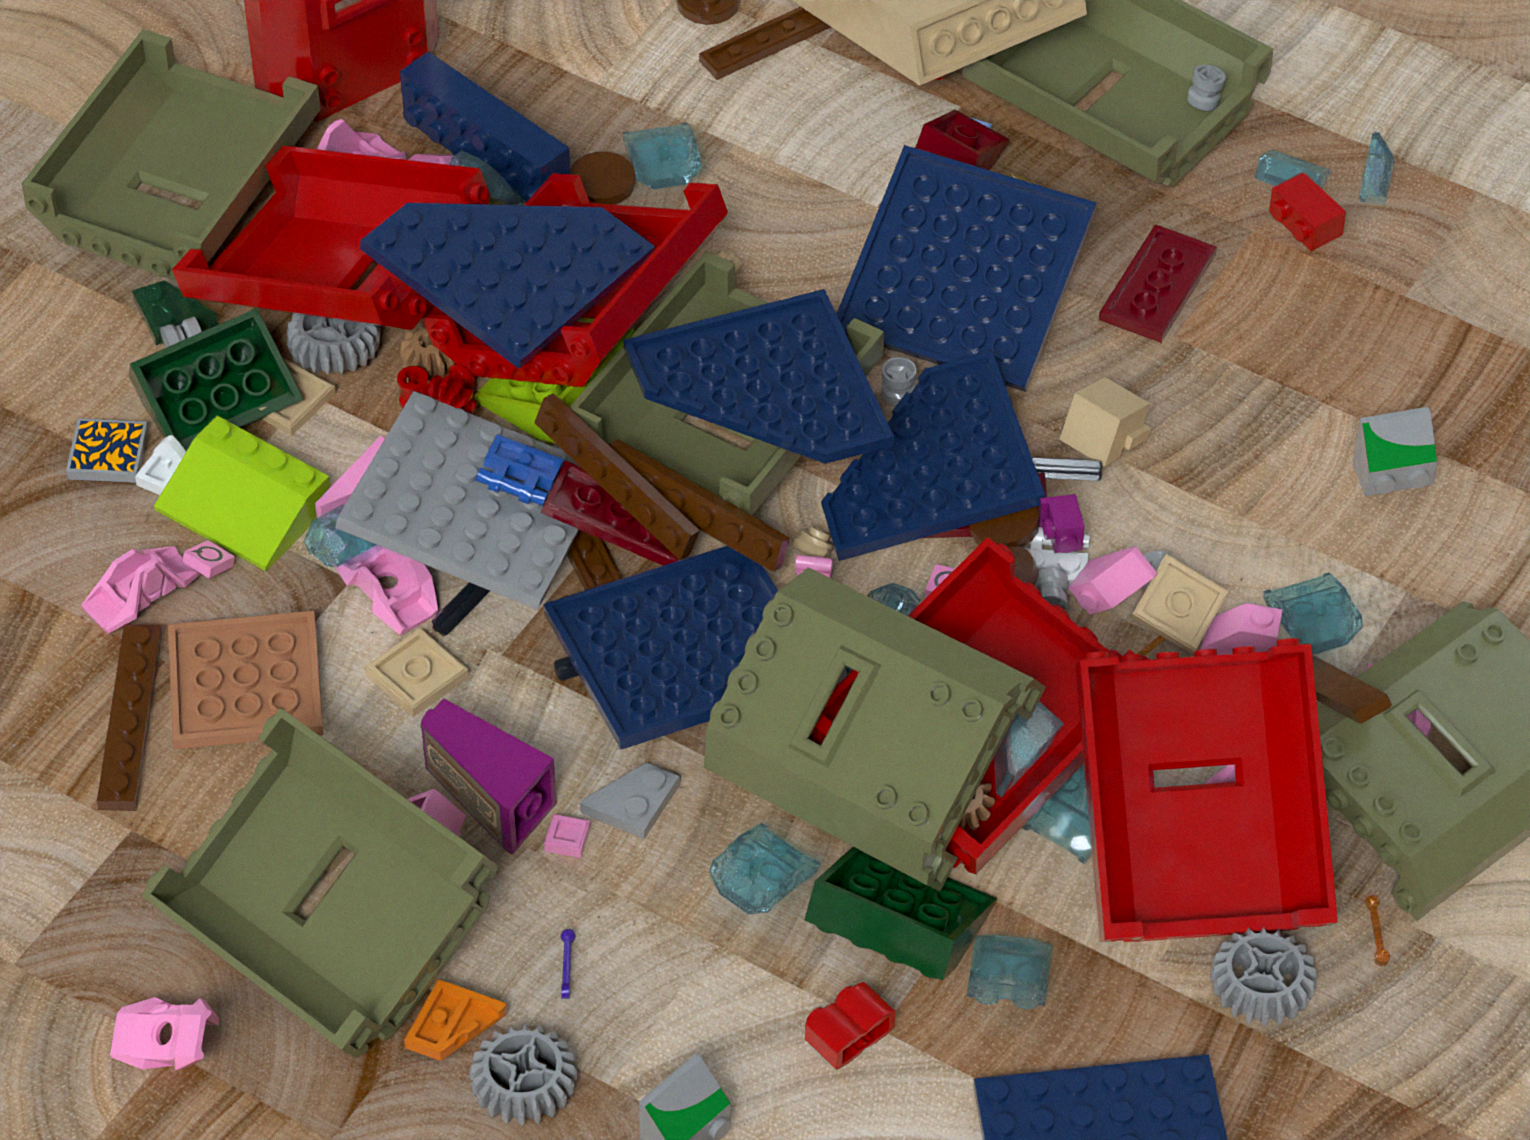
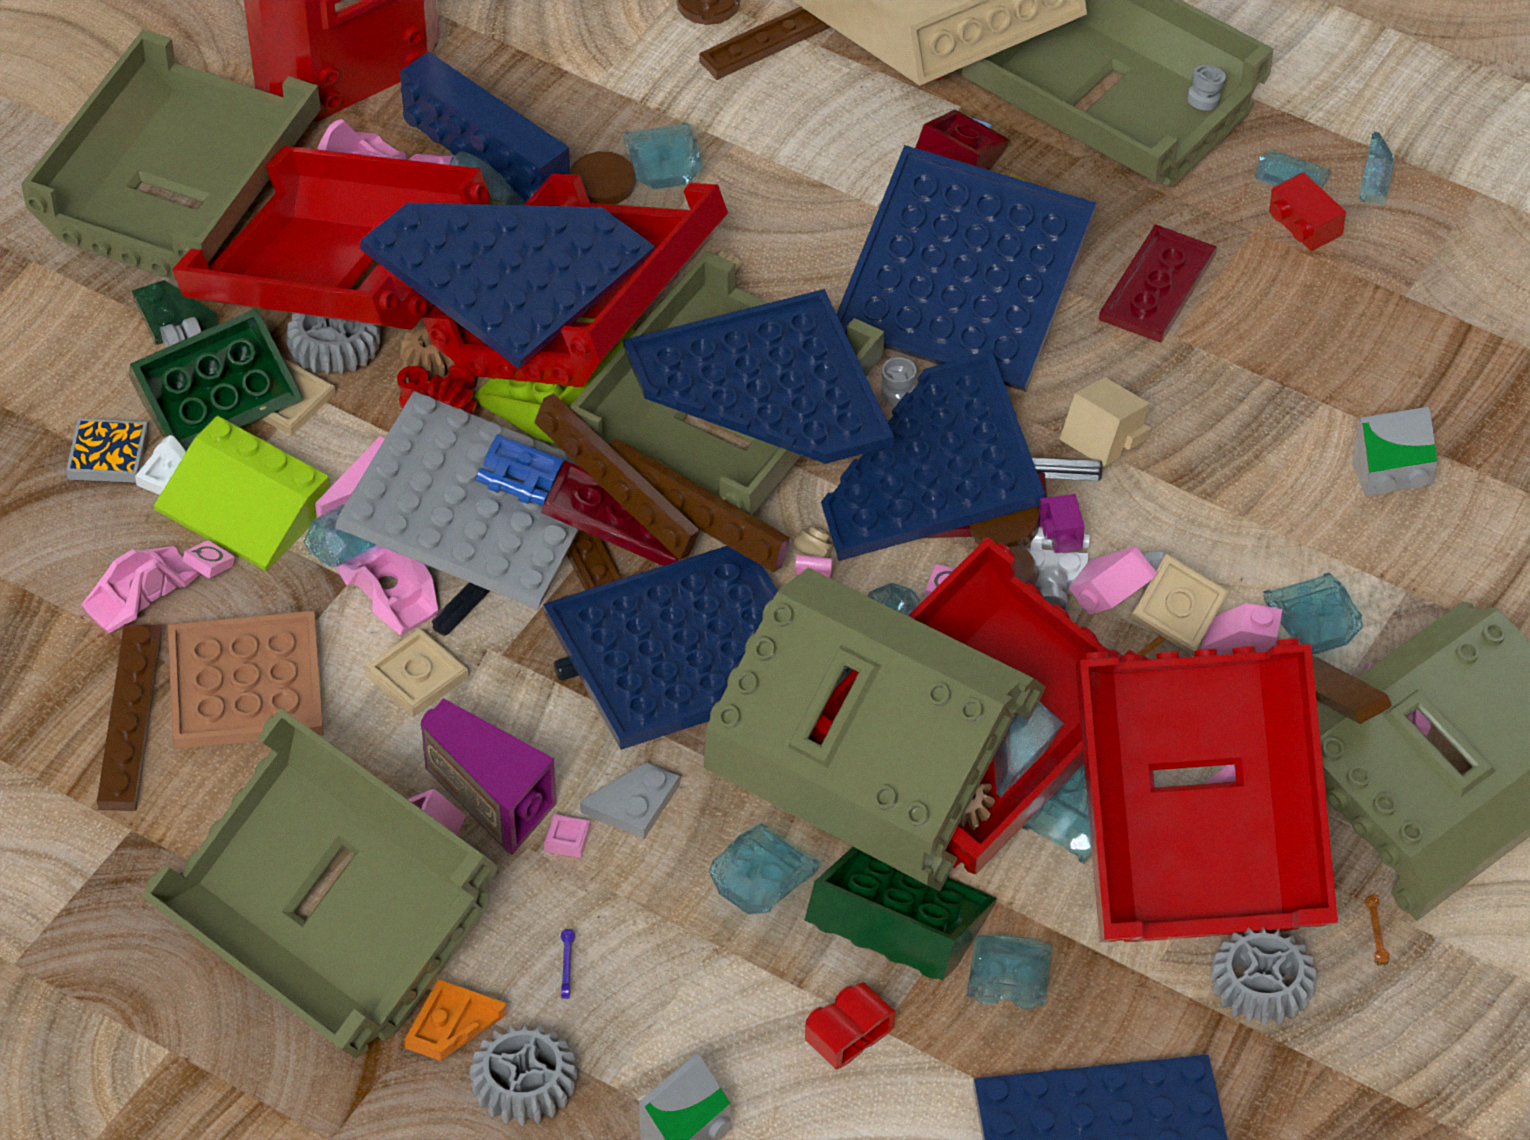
(139, 1028): bright pink piece -> none

